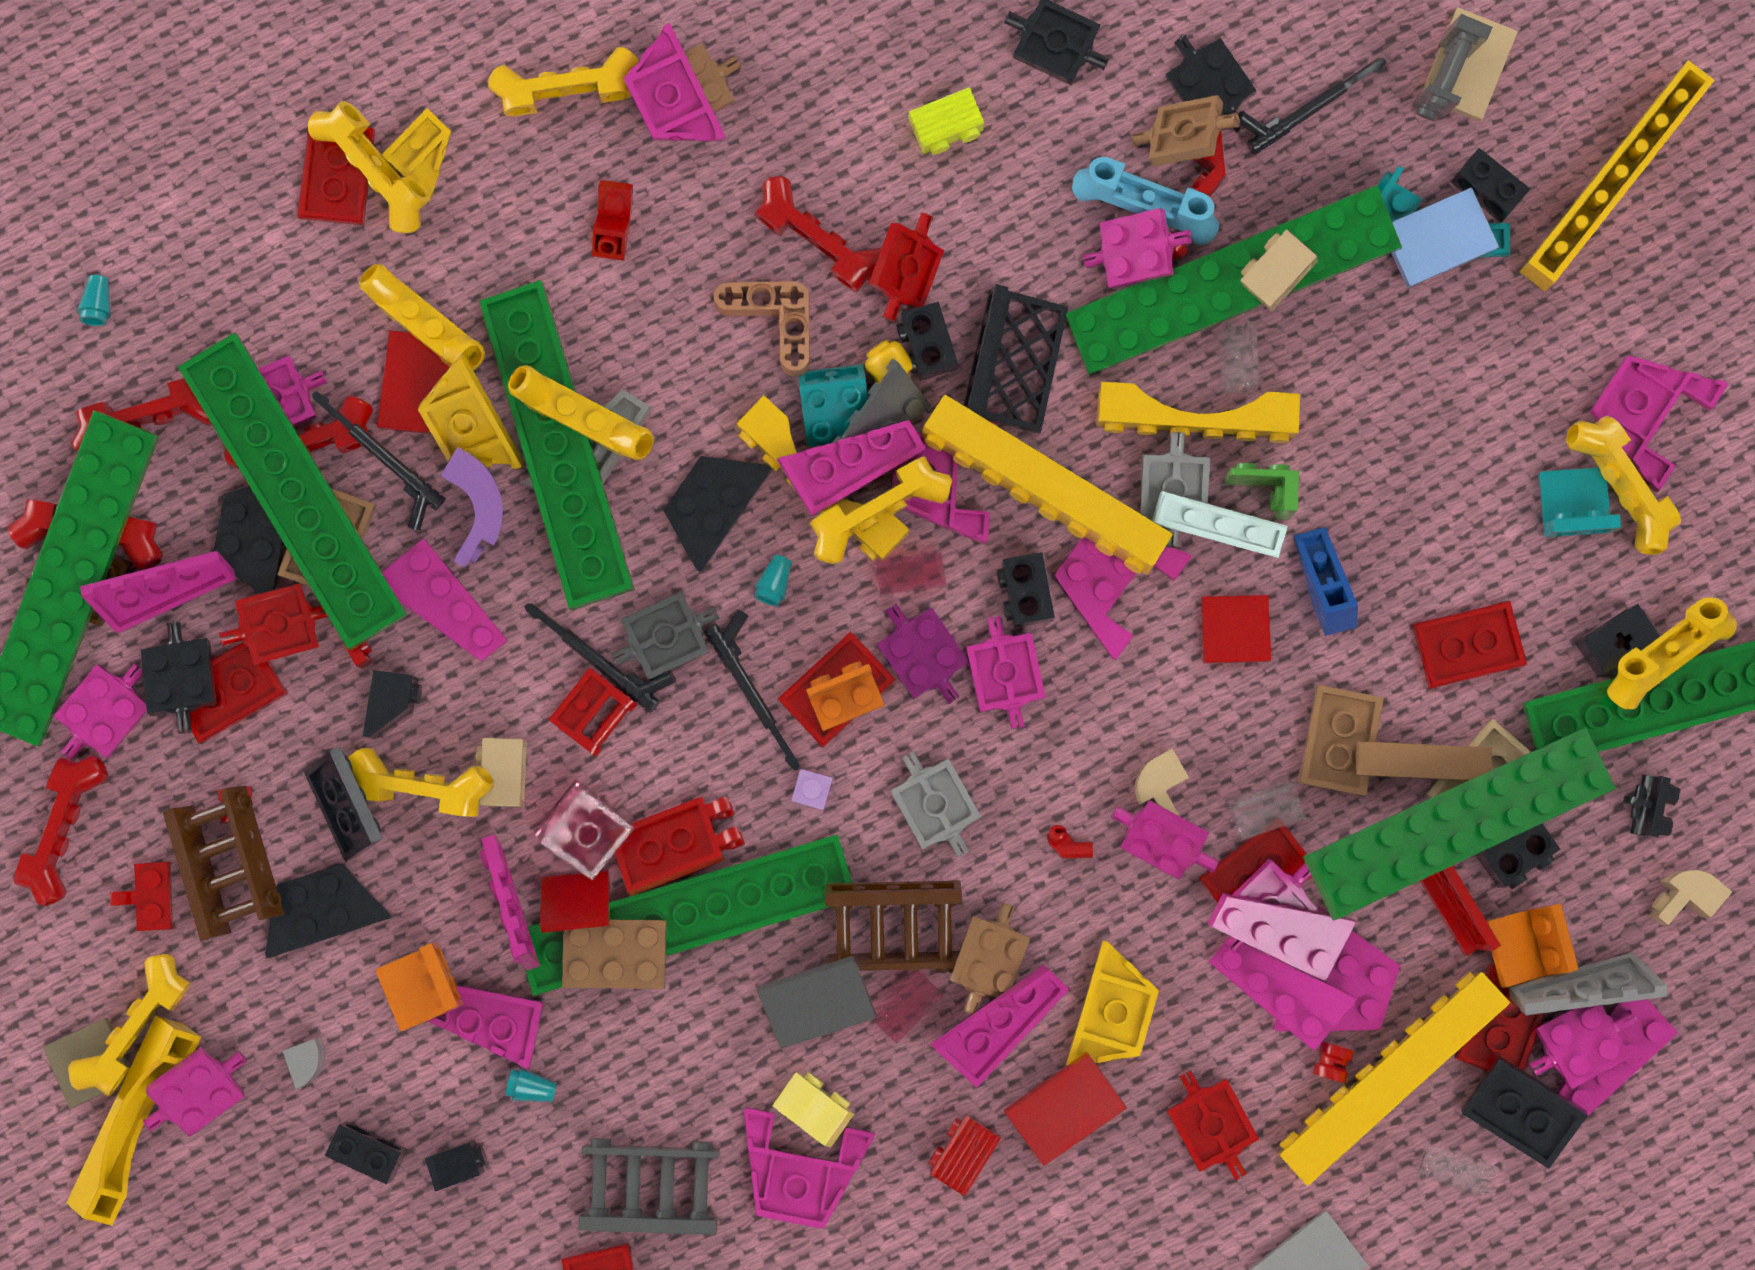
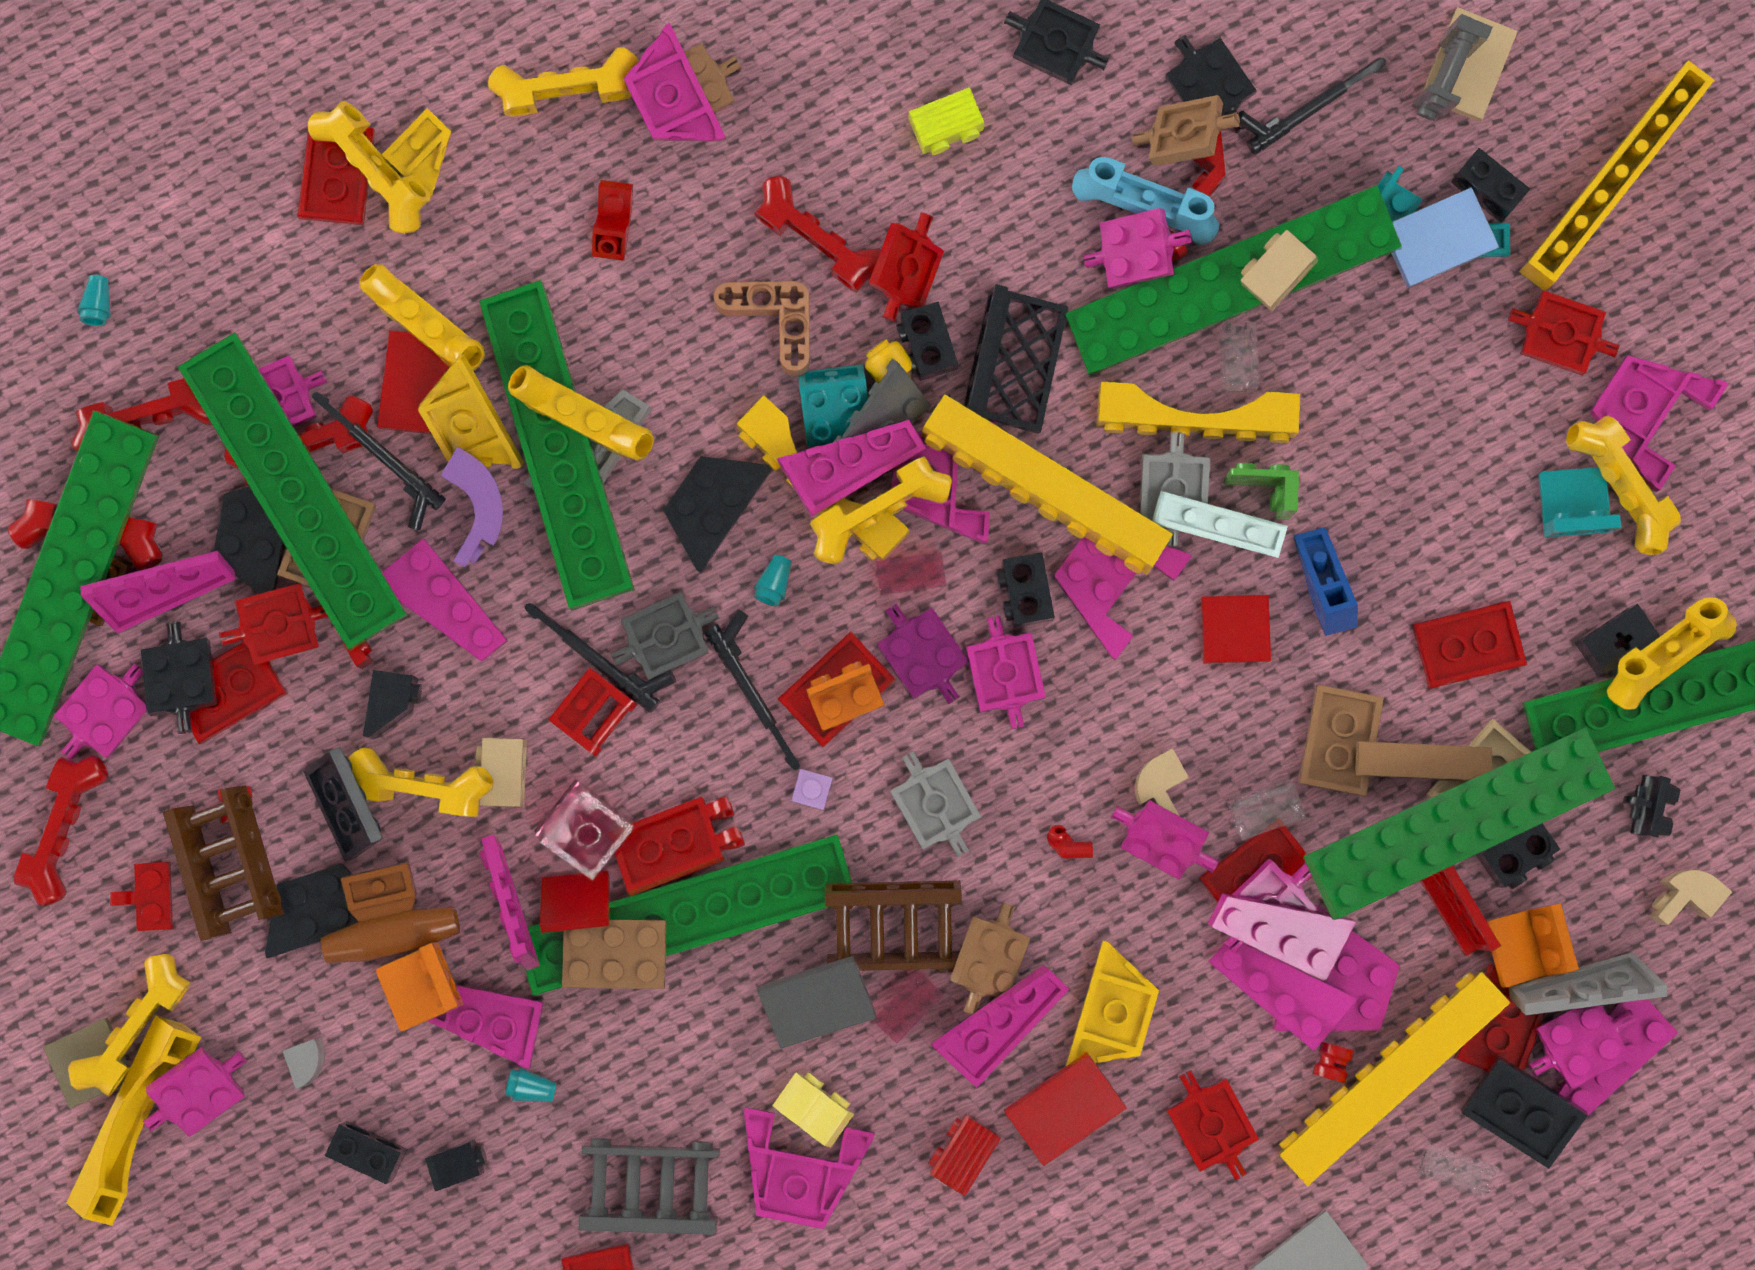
(386, 918): none -> dark orange plate
(1563, 333): none -> red plate

